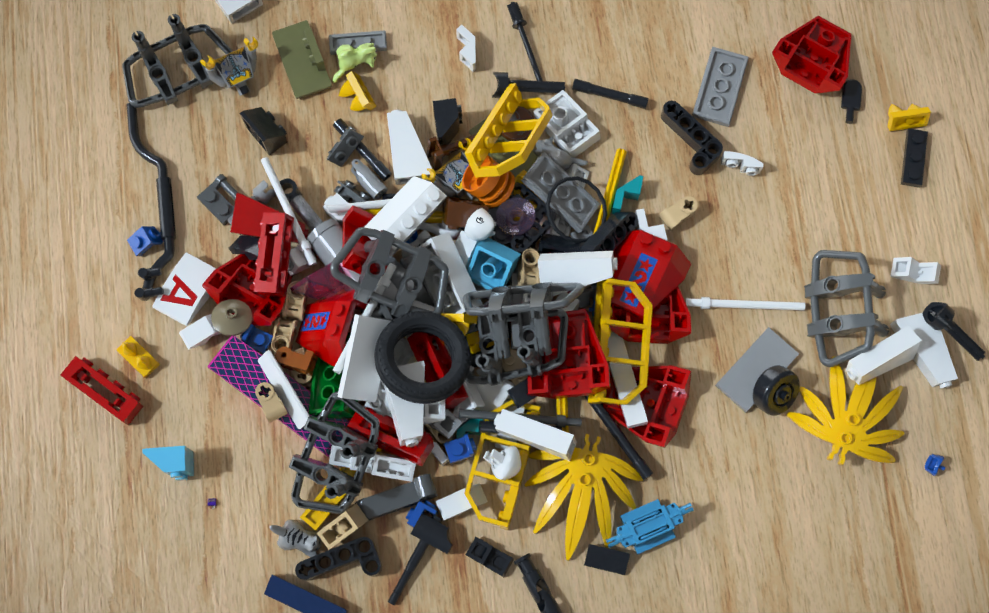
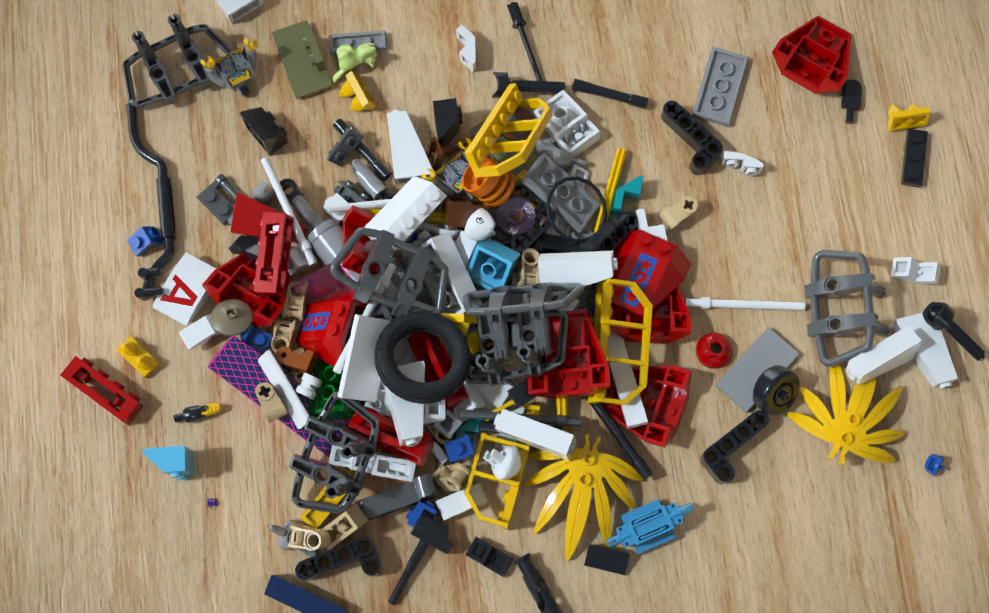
(196, 413): none -> black piece
(305, 538): none -> tan piece
(308, 386): none -> white wheel
(450, 476): none -> tan piece
(707, 357): none -> red piece
(736, 442): none -> black beam

